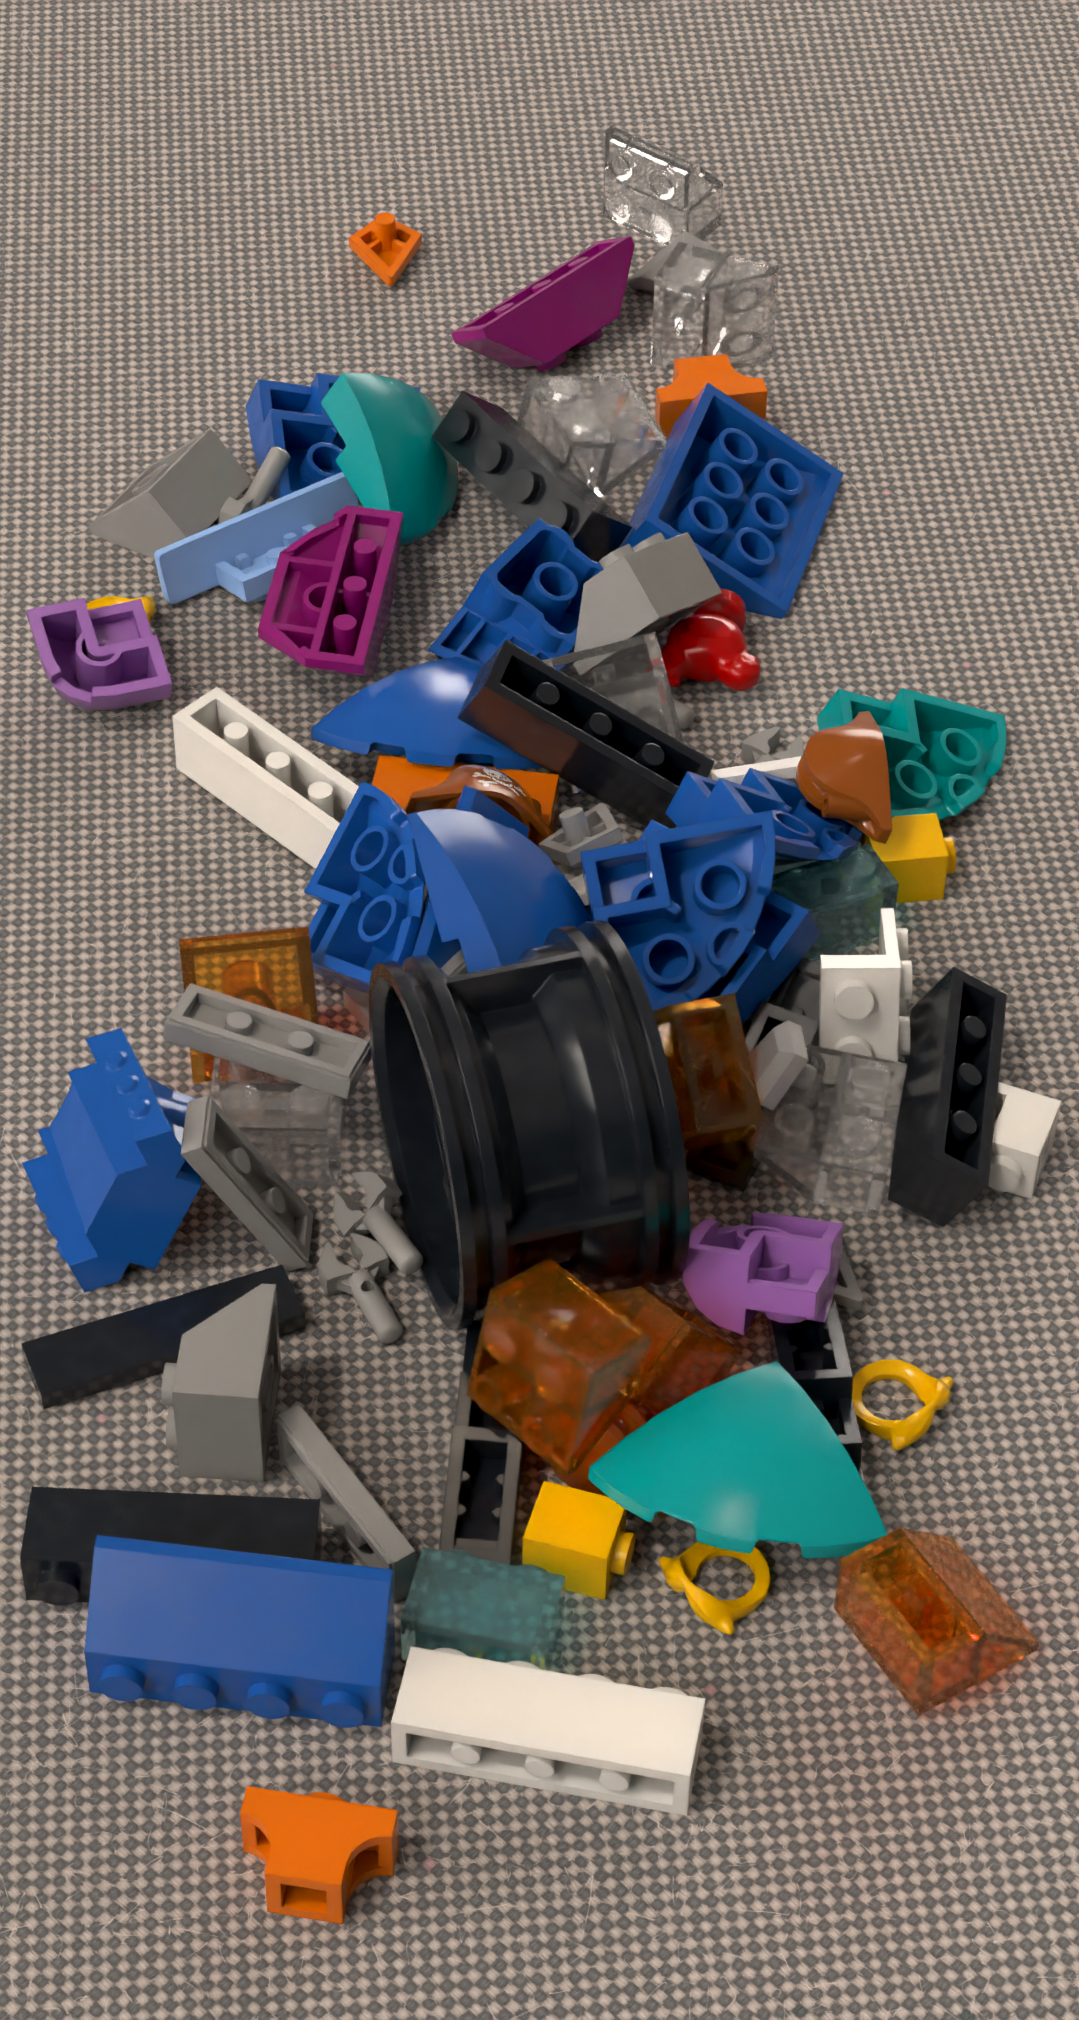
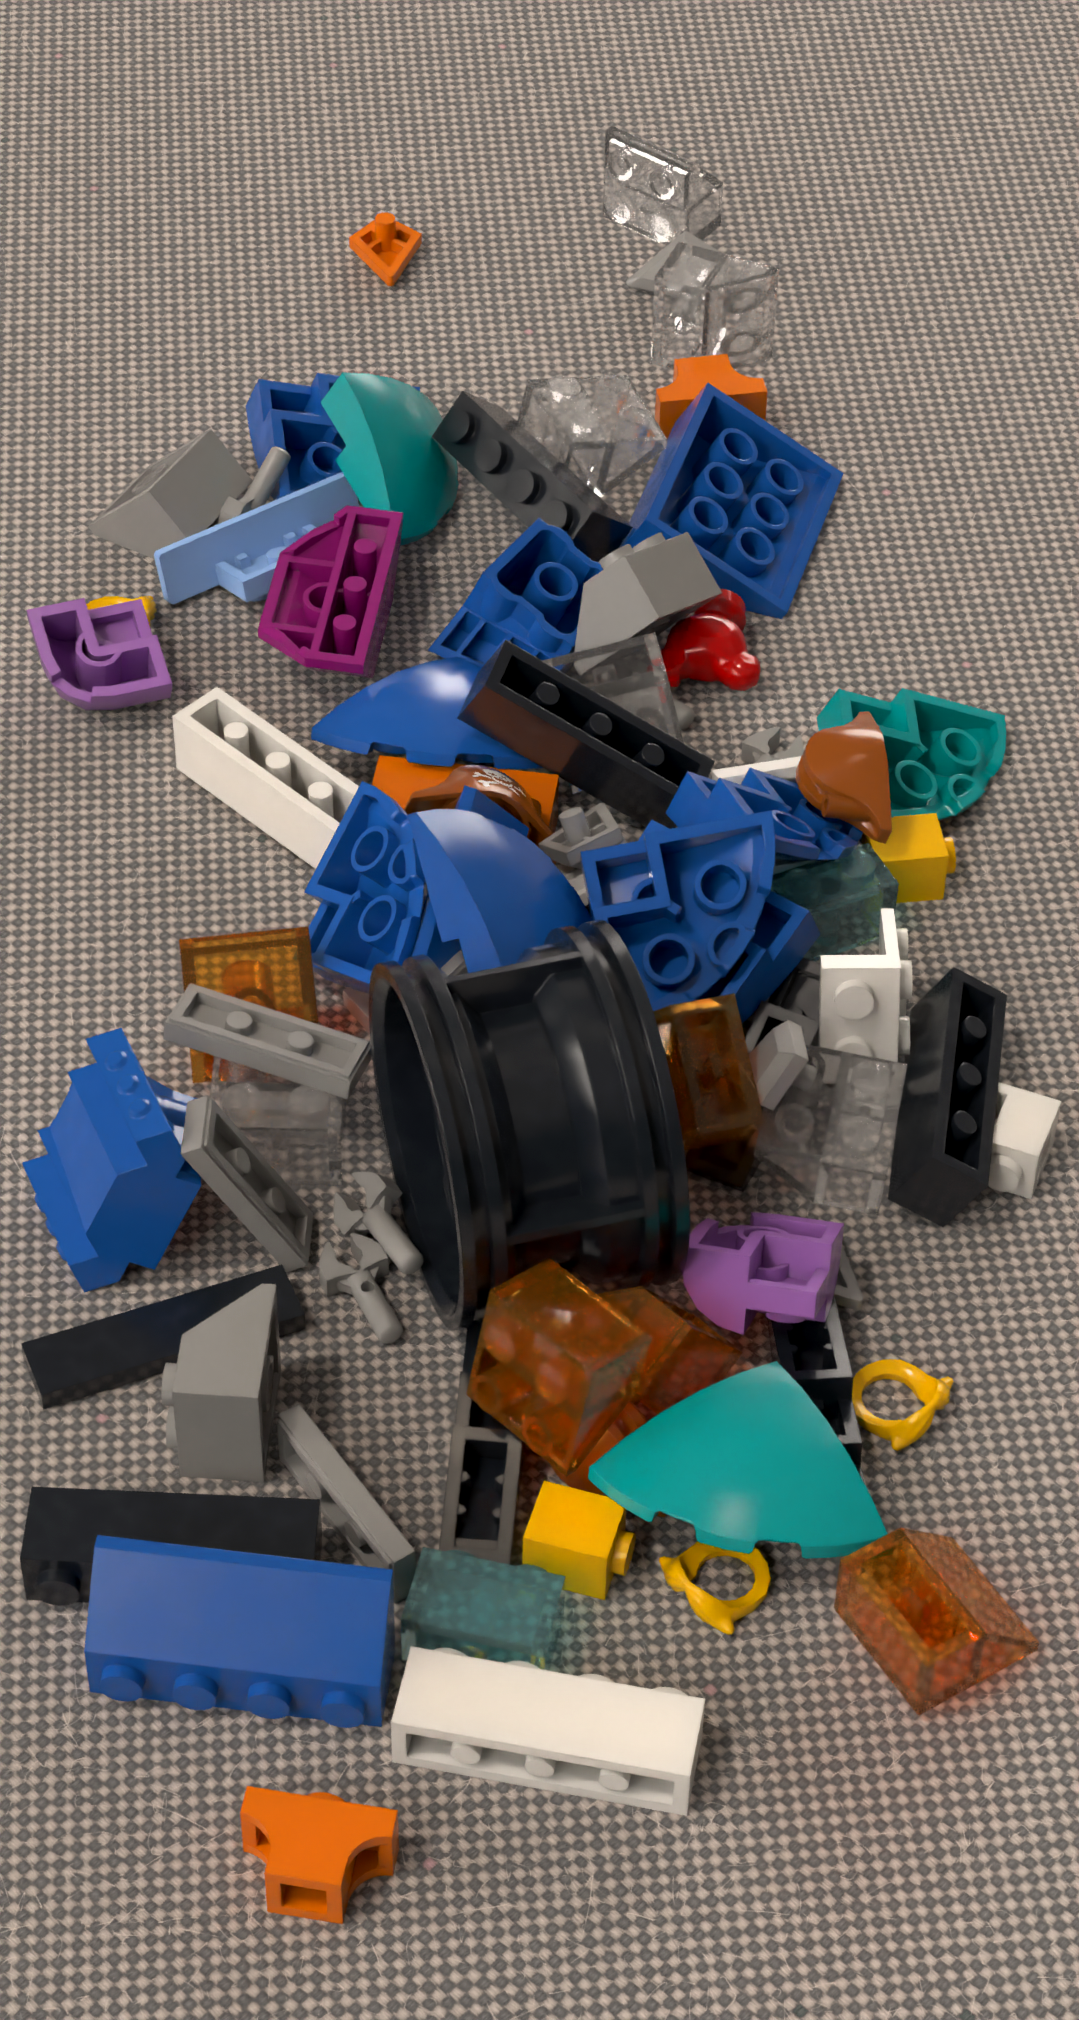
(555, 310): magenta wedge -> none

